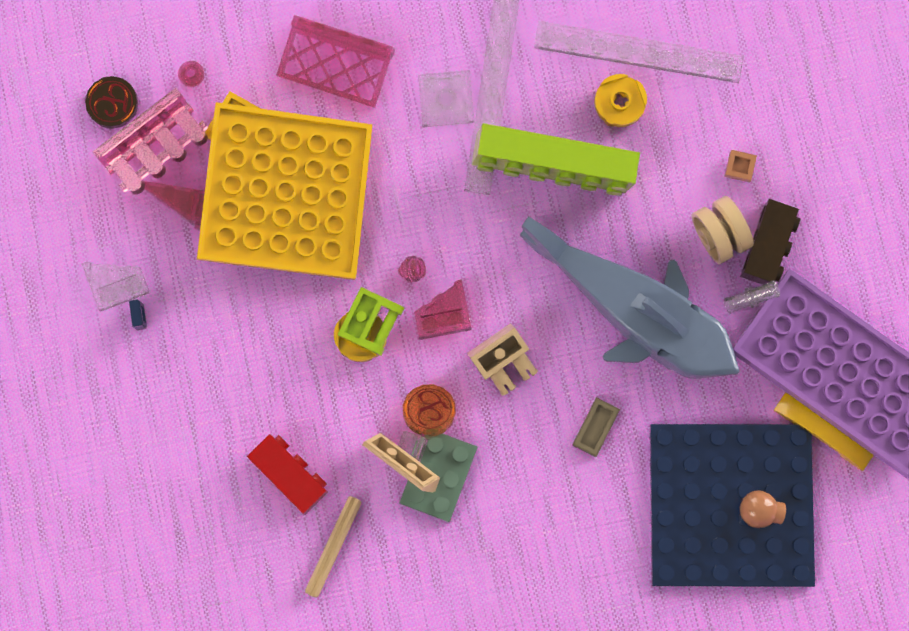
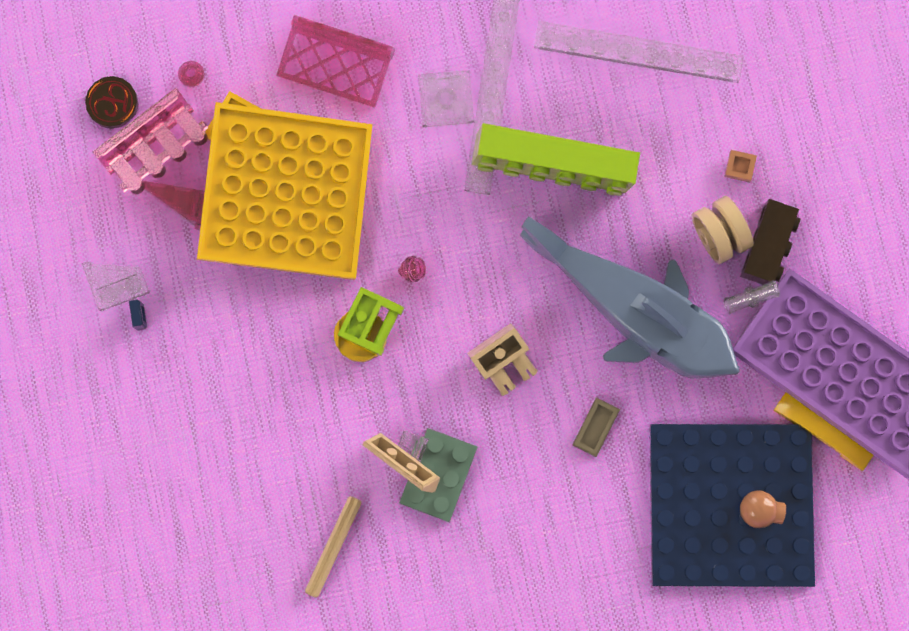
(288, 473): red brick -> none
(429, 410): clear orange tile -> none
(444, 314): clear pink wing -> none
(628, 88): yellow plate -> none

